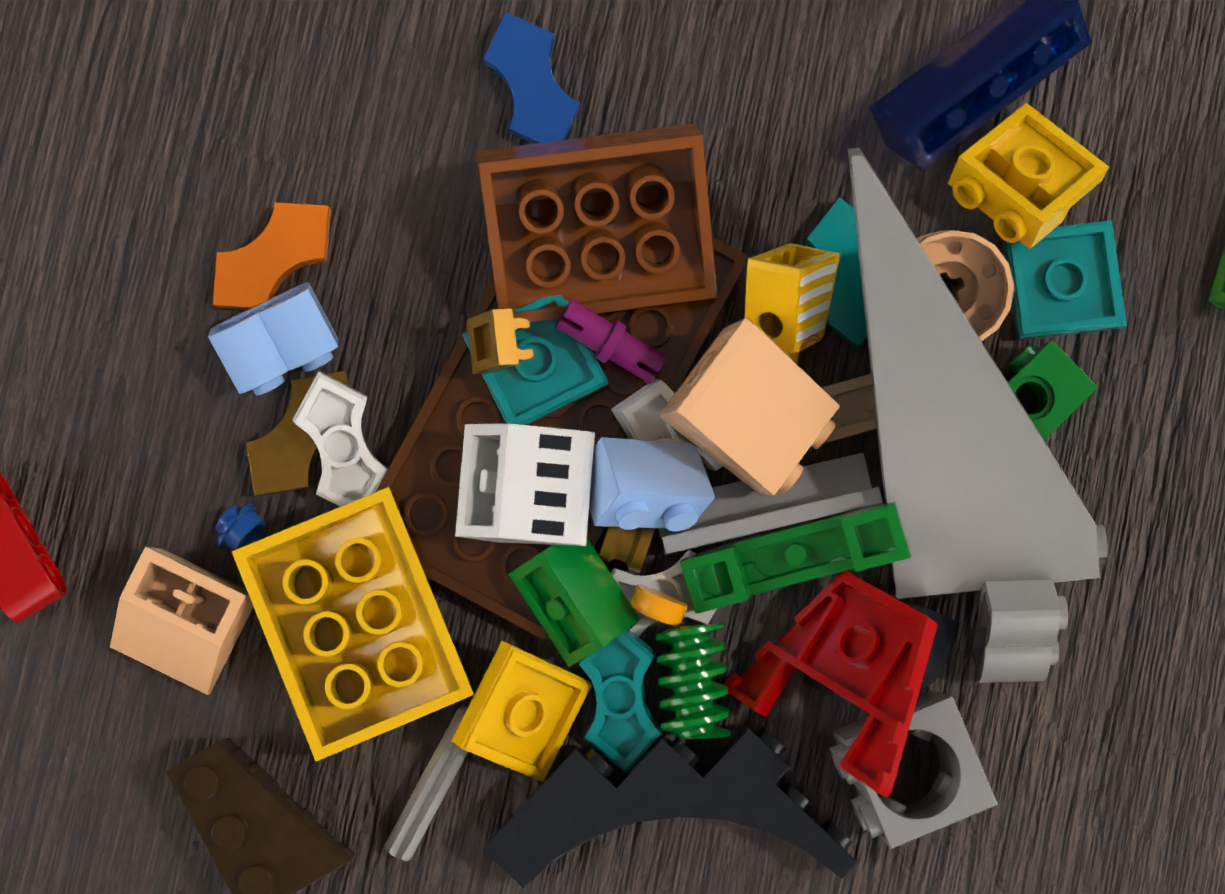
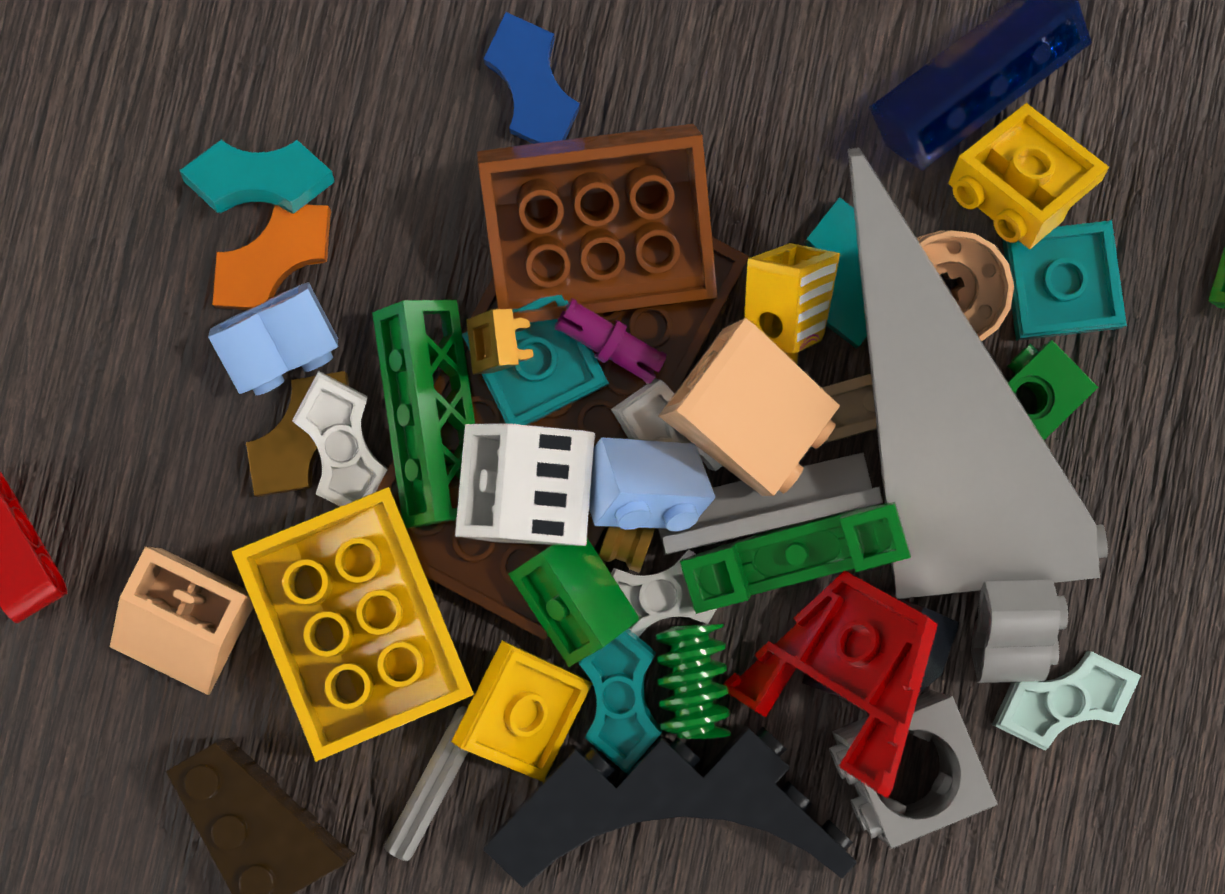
(234, 176): none -> teal tile
(239, 527): blue plate -> none
(418, 410): none -> green fence
(658, 605): light orange tile -> none
(1087, 692): none -> light aqua tile

